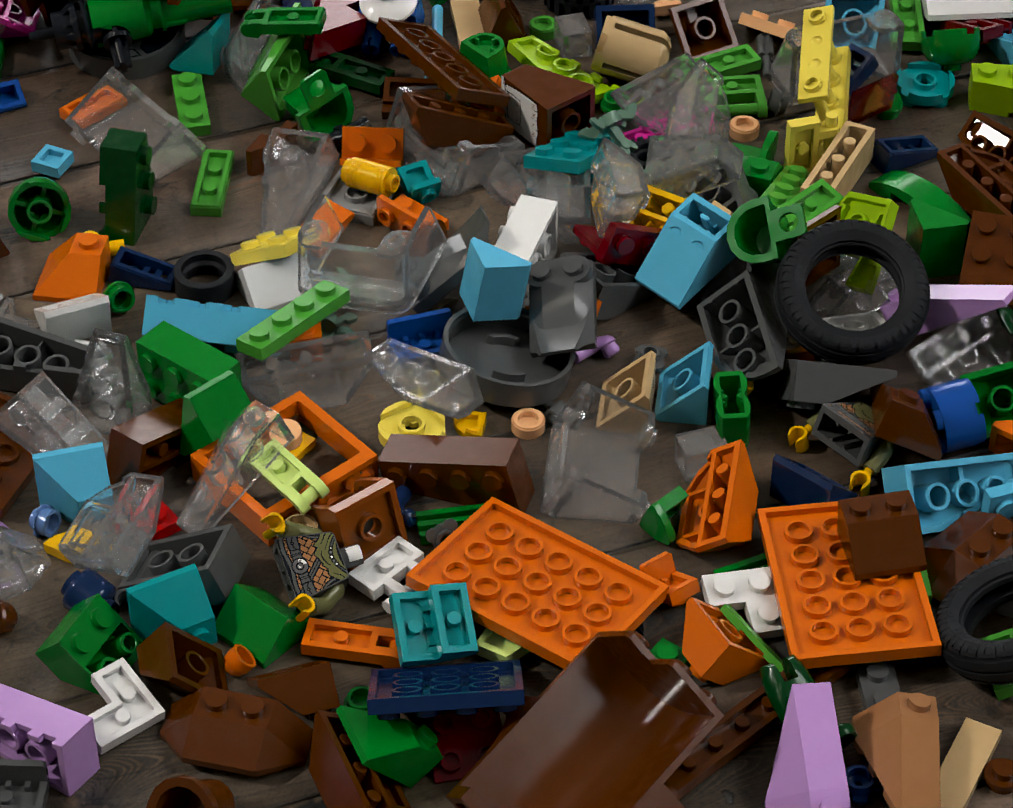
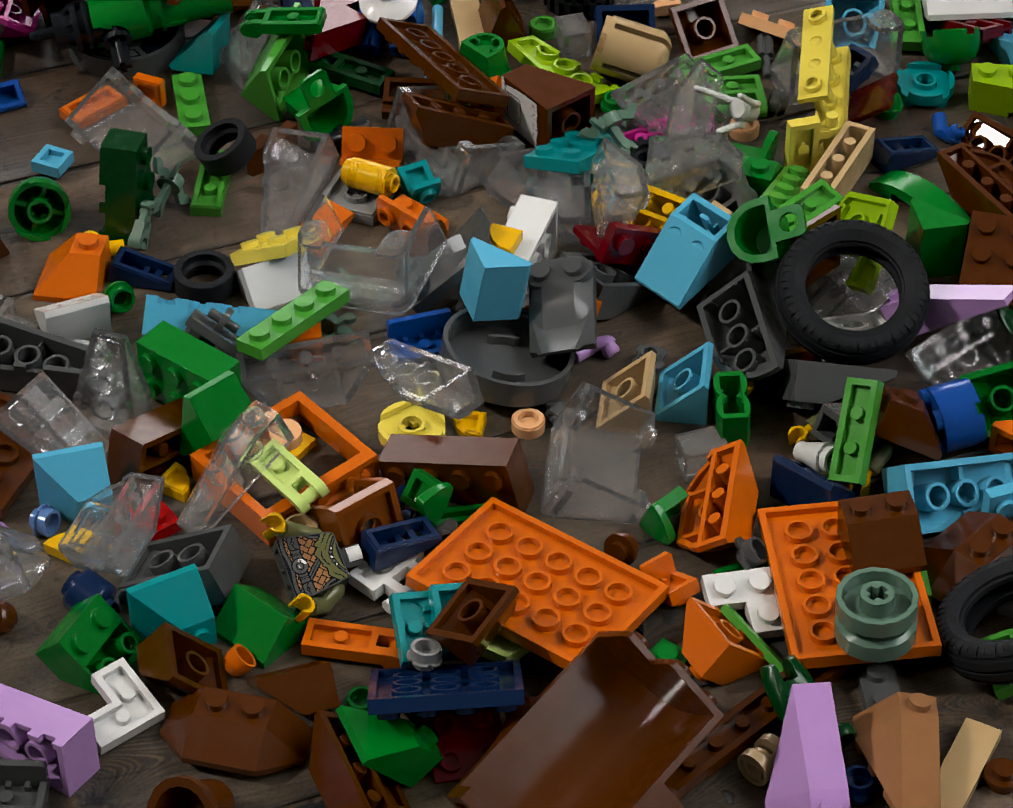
(152, 87): none -> orange tile
(170, 184): none -> sand green piece
(177, 482): none -> yellow tile
(215, 328): none -> dark grey hips
(233, 157): none -> black tyre
(386, 547): none -> dark blue slope
(425, 654): none -> light grey plate
(427, 494): none -> green tile
(473, 618): none -> reddish brown slope
(505, 237): none -> yellow tile
(622, 547): none -> reddish brown plate
(741, 109): none -> white plant
(751, 552): none -> dark grey plate
(757, 762): none -> tan wheel
(815, 455): none -> white cone
(856, 431): none -> bright green plate
(876, 614): none -> sand green wheel
(941, 130): none -> blue arm

